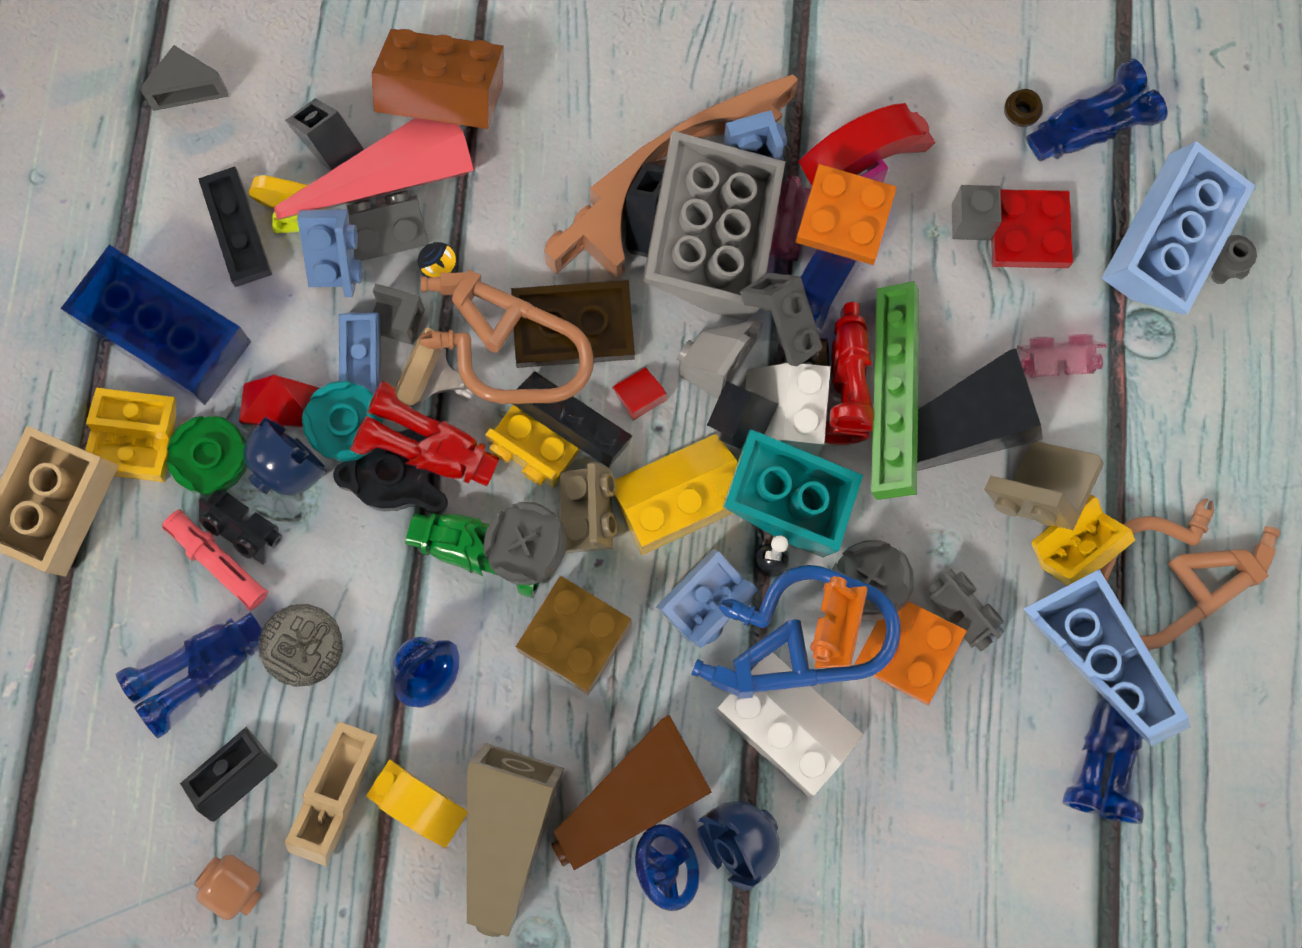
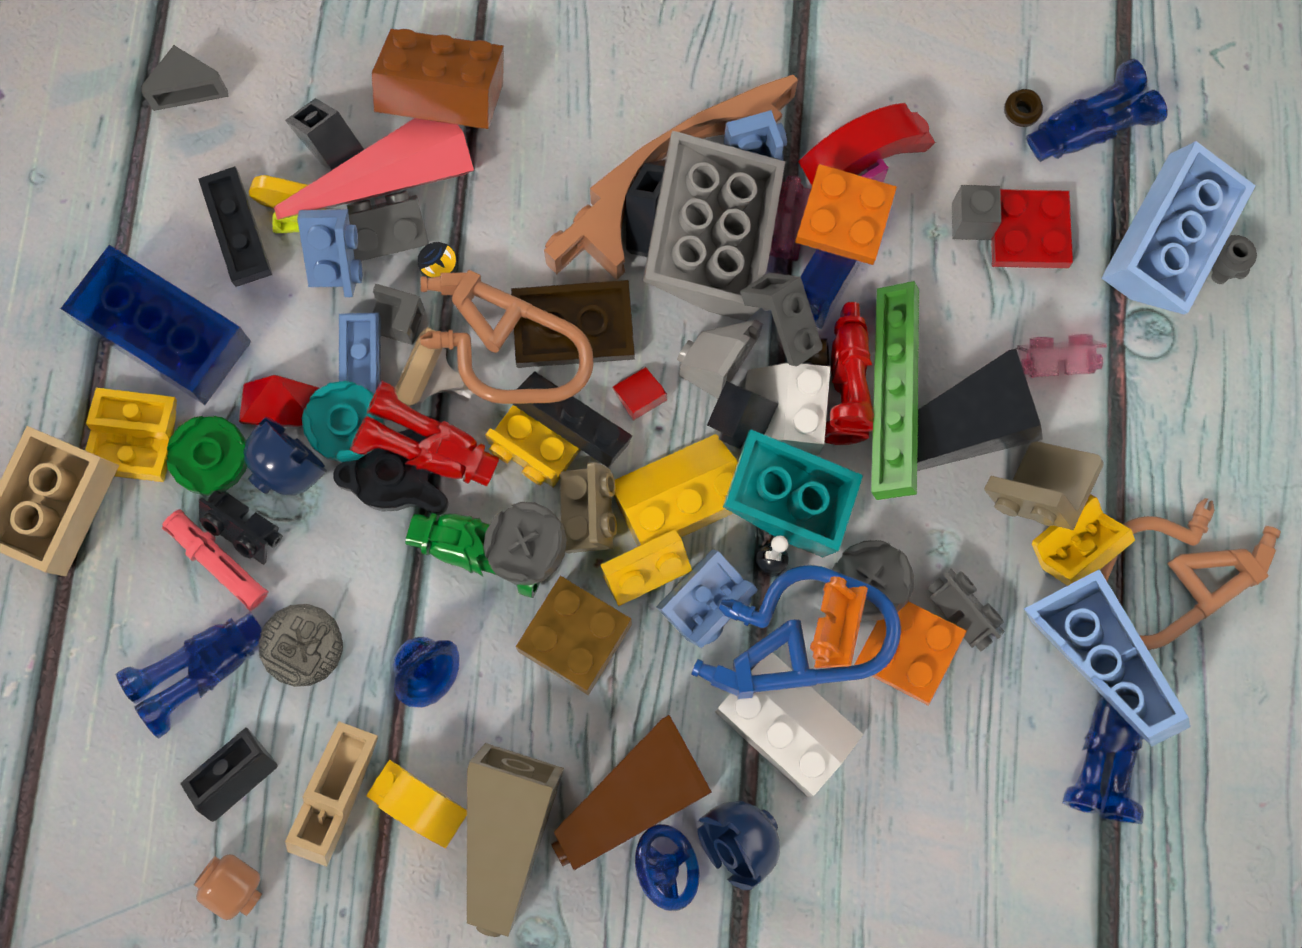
(646, 567): none -> yellow bracket

